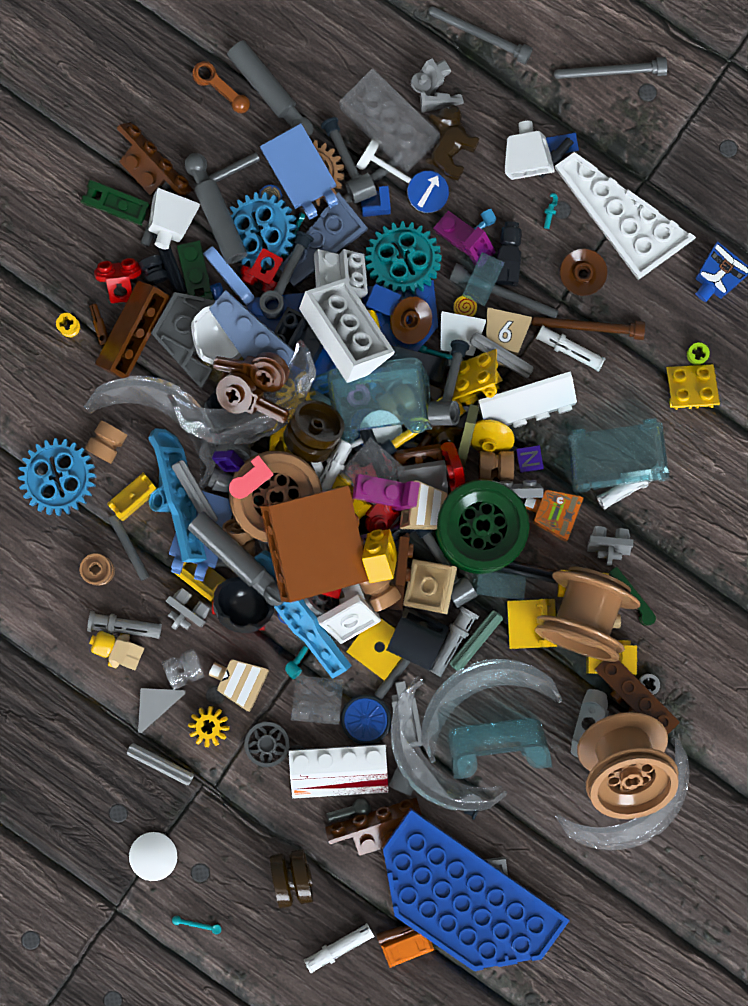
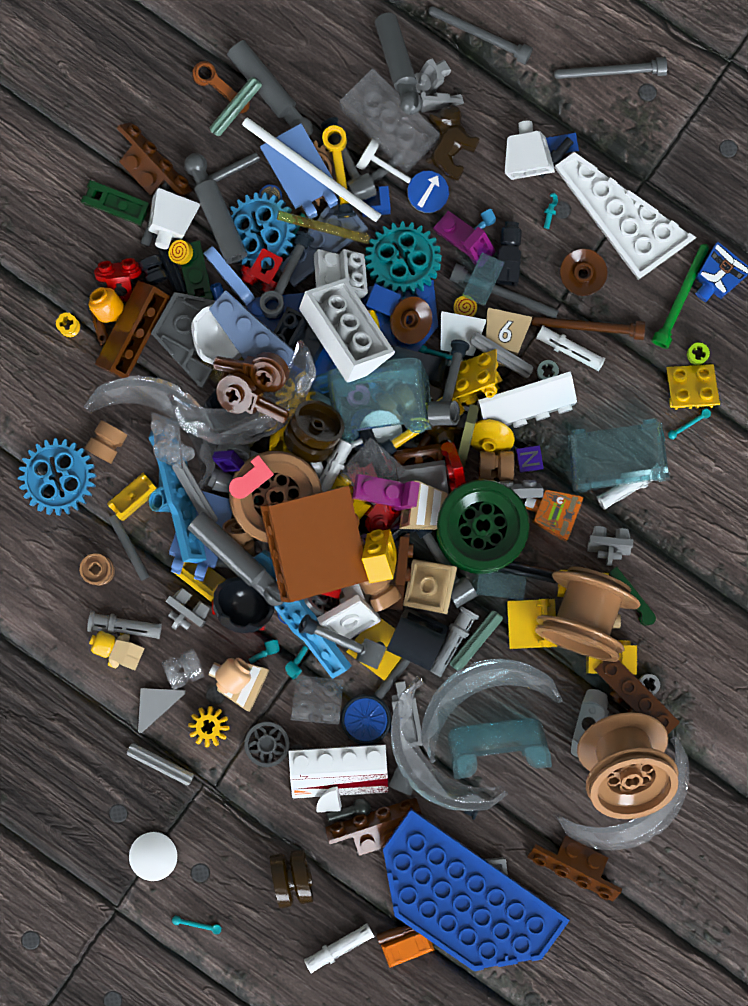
(105, 304): none -> light orange head
(168, 442): none -> clear hinge
(180, 252): none -> yellow tile
(233, 675): none -> light nougat head
(235, 106): none -> sand green axle
(271, 648): none -> teal hand
(311, 169): none -> white piece
(323, 227): none -> clear yellow bar
(329, 801): none -> white tile
(345, 207): none -> yellow piece
(367, 652): none -> dark grey piece
(398, 62): none -> dark grey piece
(555, 370): none -> light aqua bush
(577, 864): none -> reddish brown bracket
(663, 336): none -> green piece
(706, 413): none -> teal hinge

